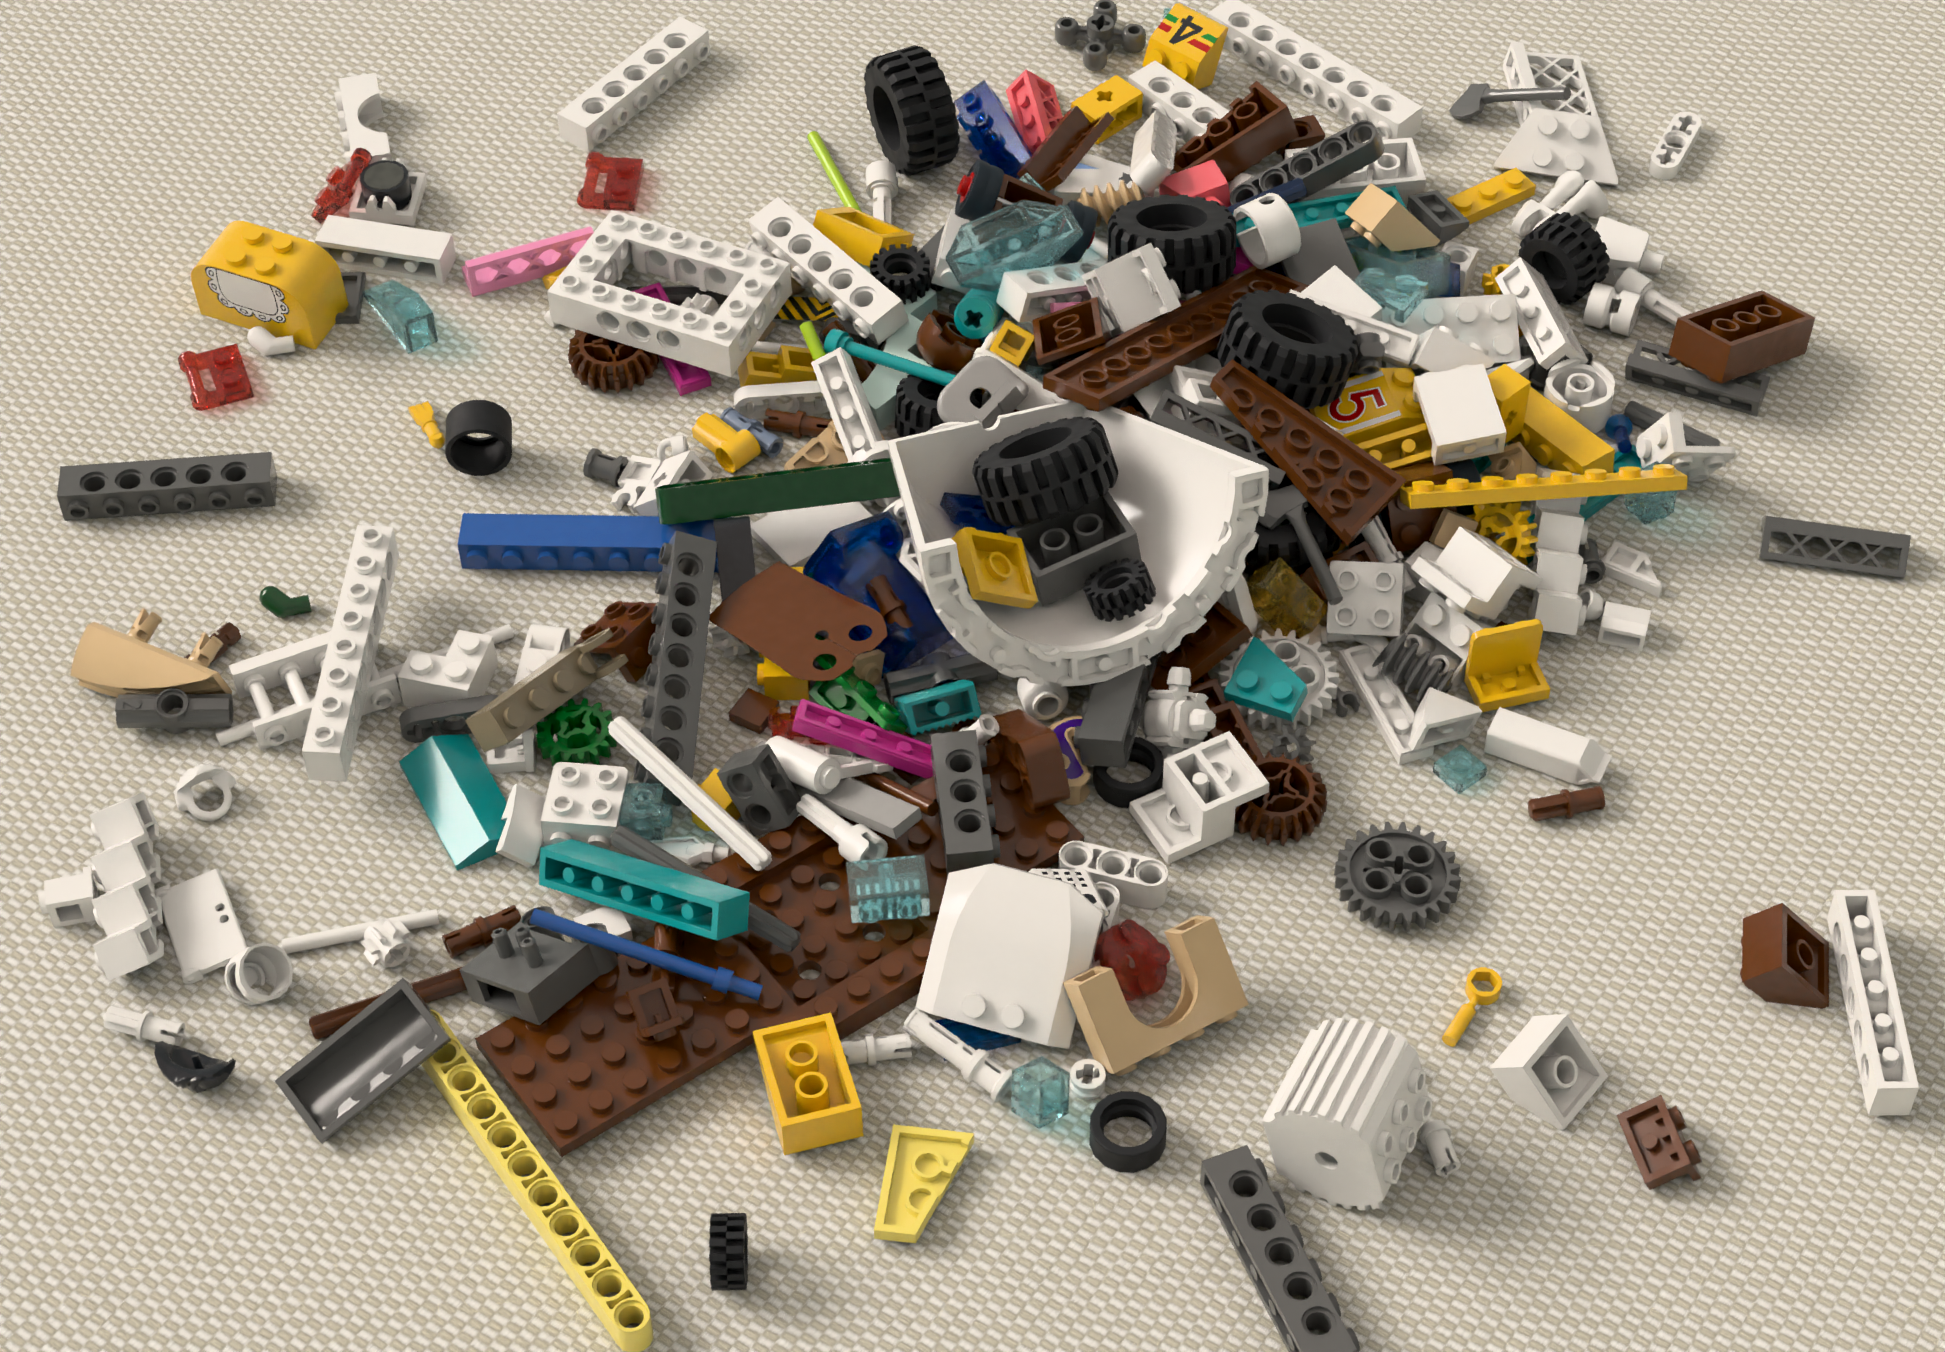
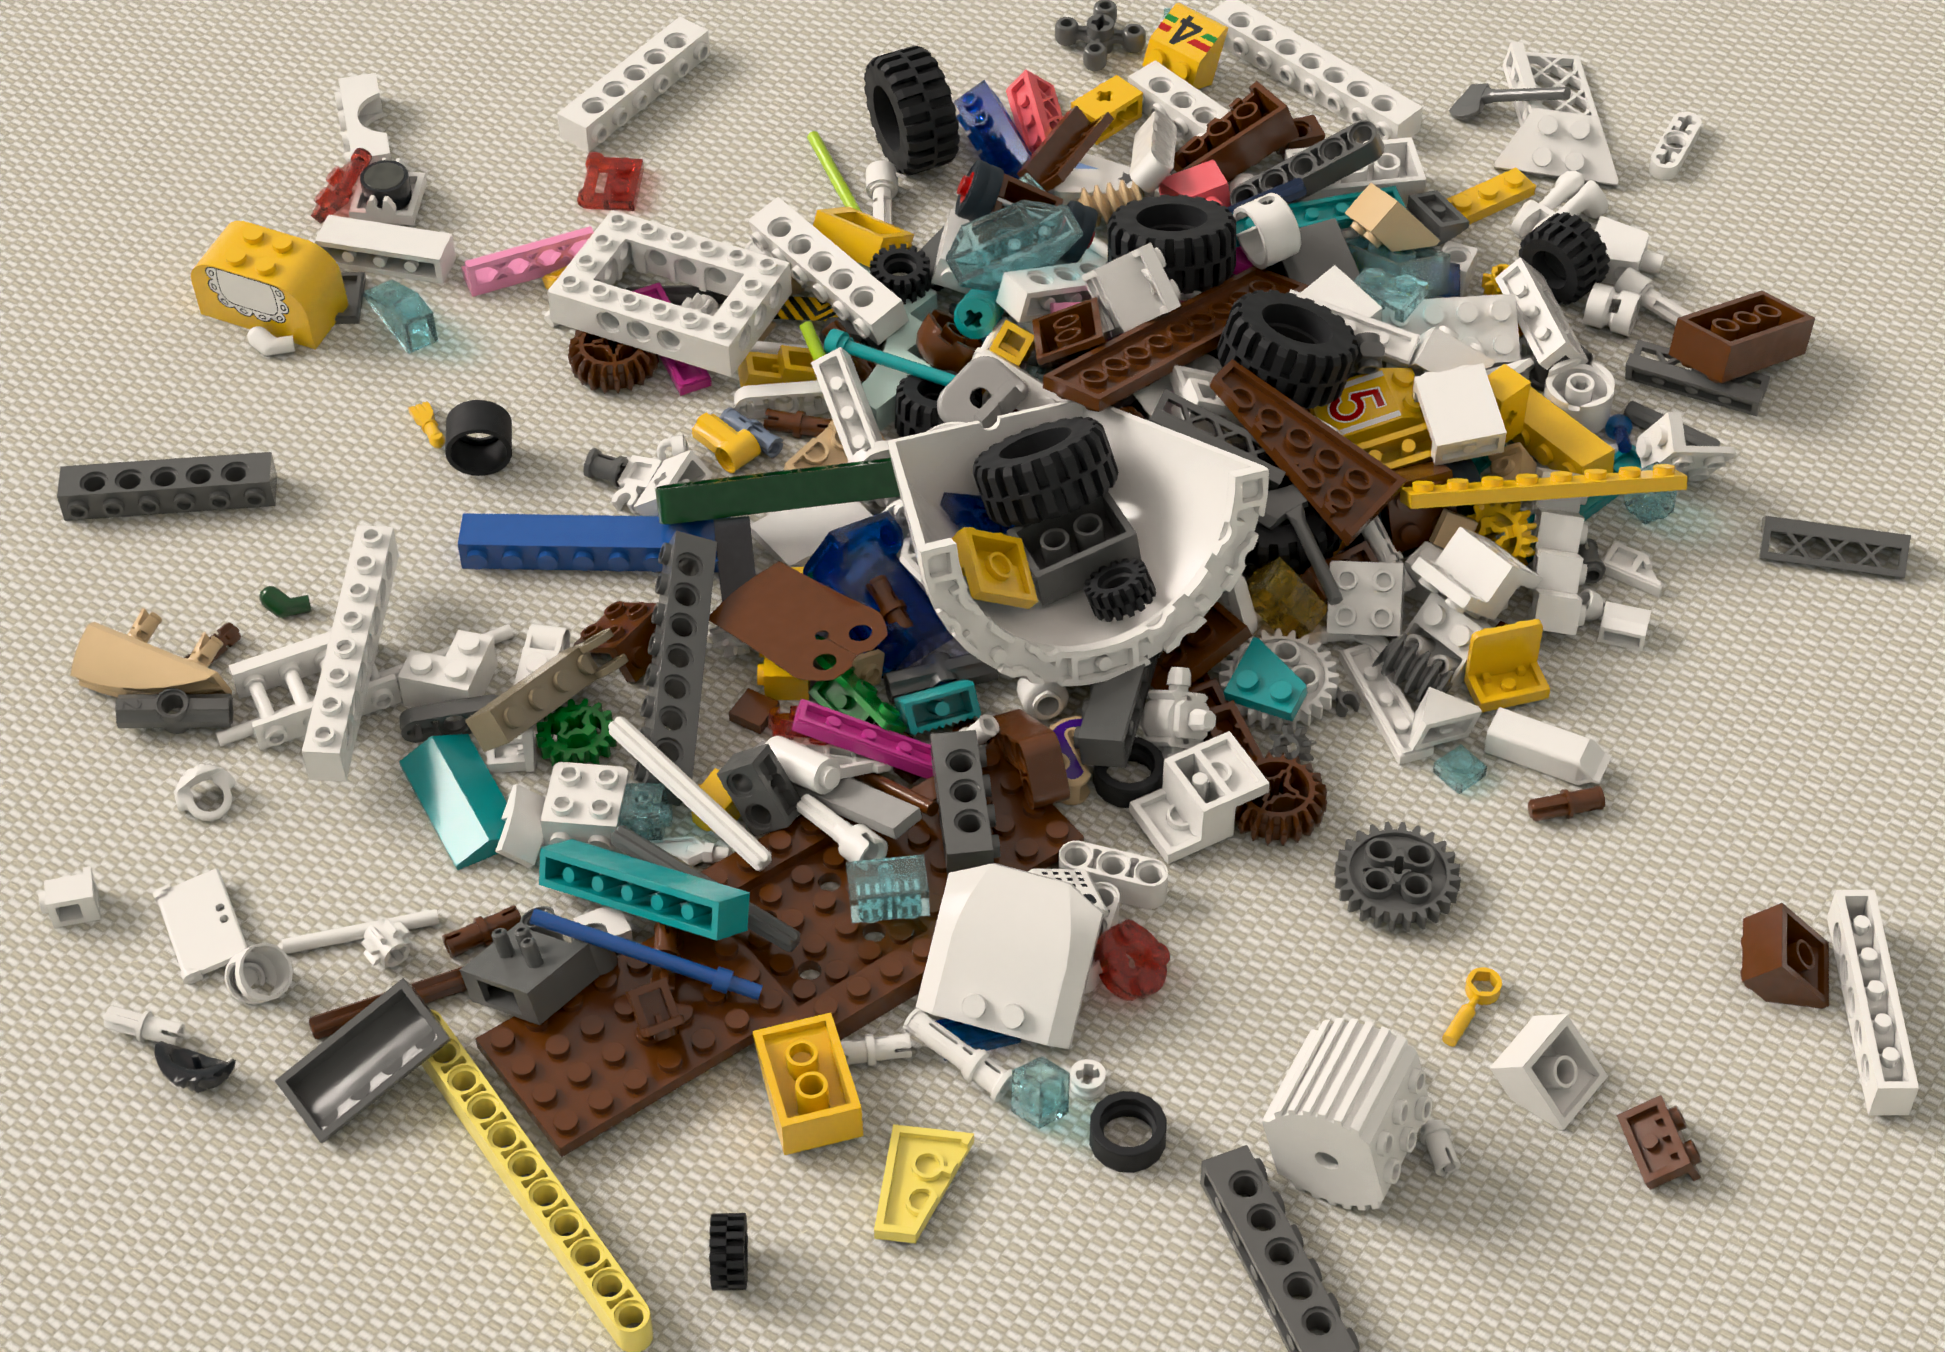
(128, 875): white brick -> none
(226, 372): clear red plate -> none
(1207, 996): tan arch -> none

